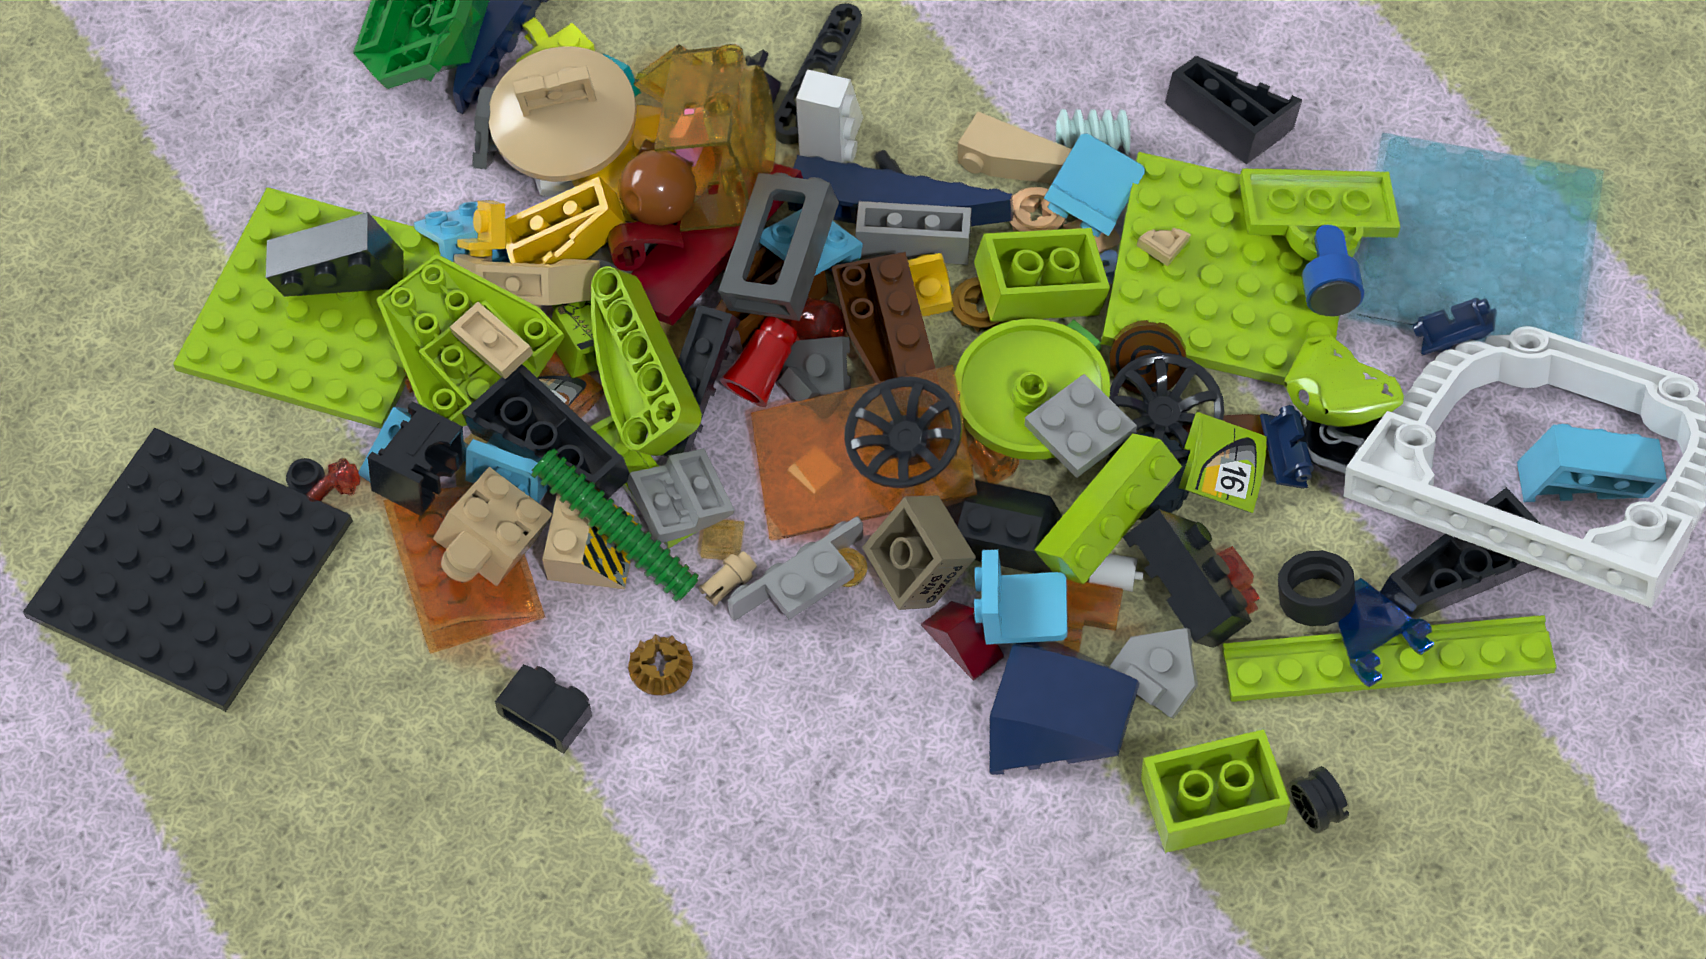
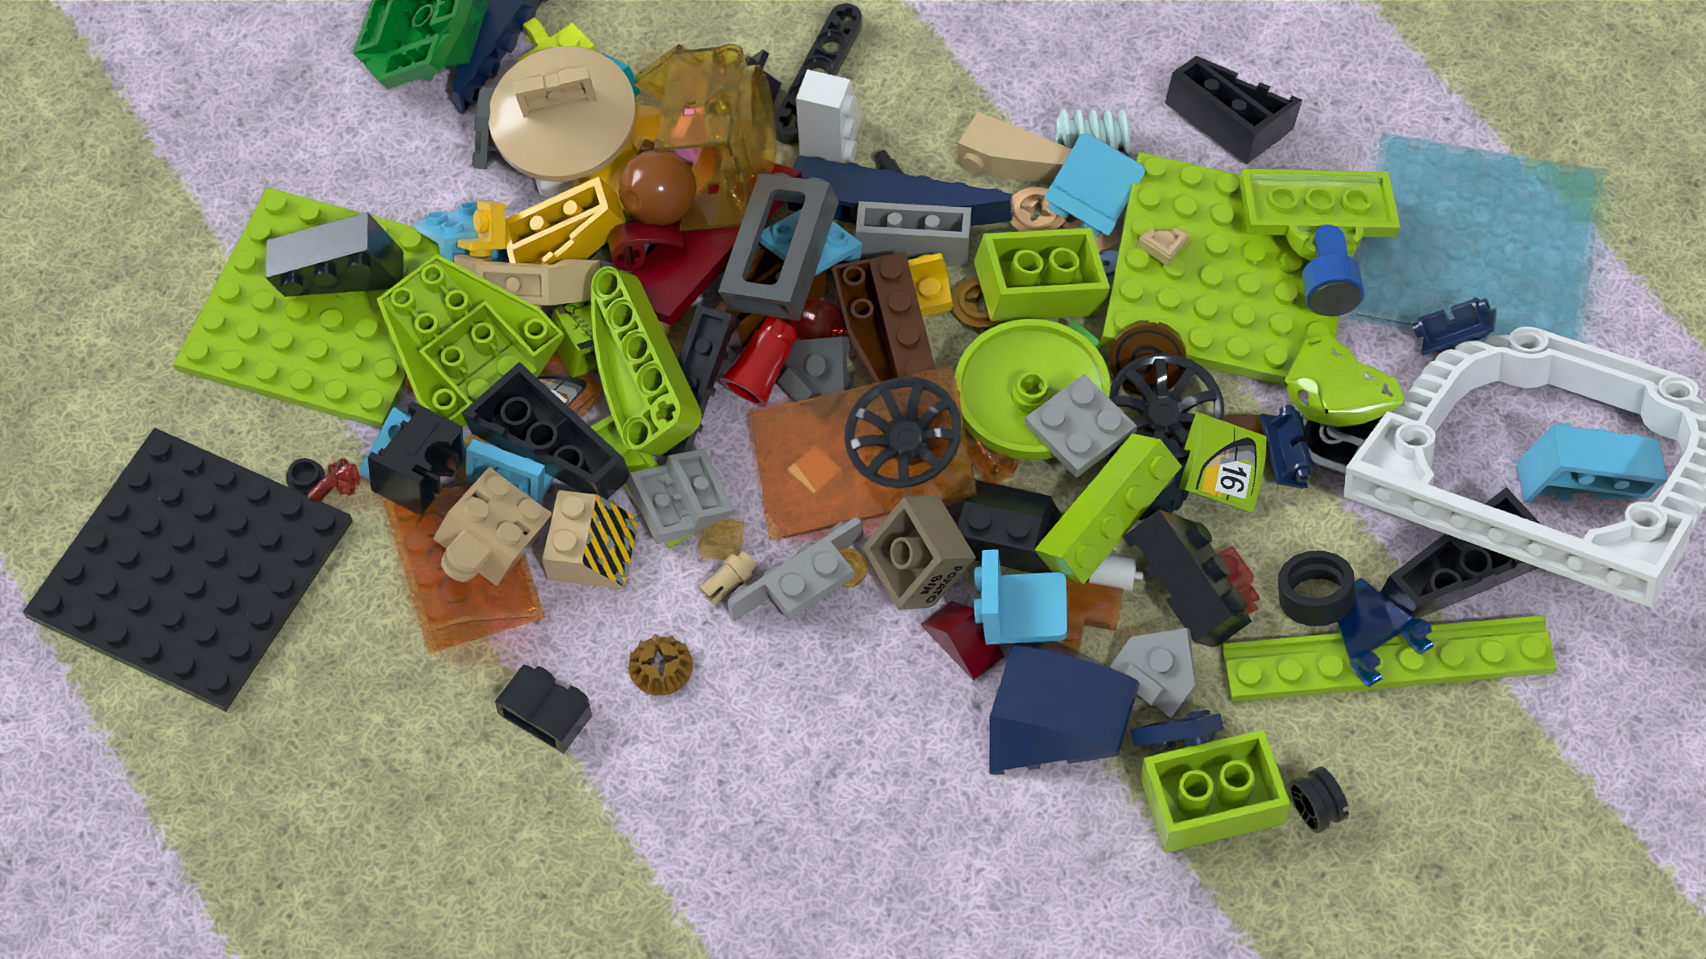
(491, 340): tan plate -> none
(615, 525): green piece -> none
(1194, 729): none -> dark blue plate

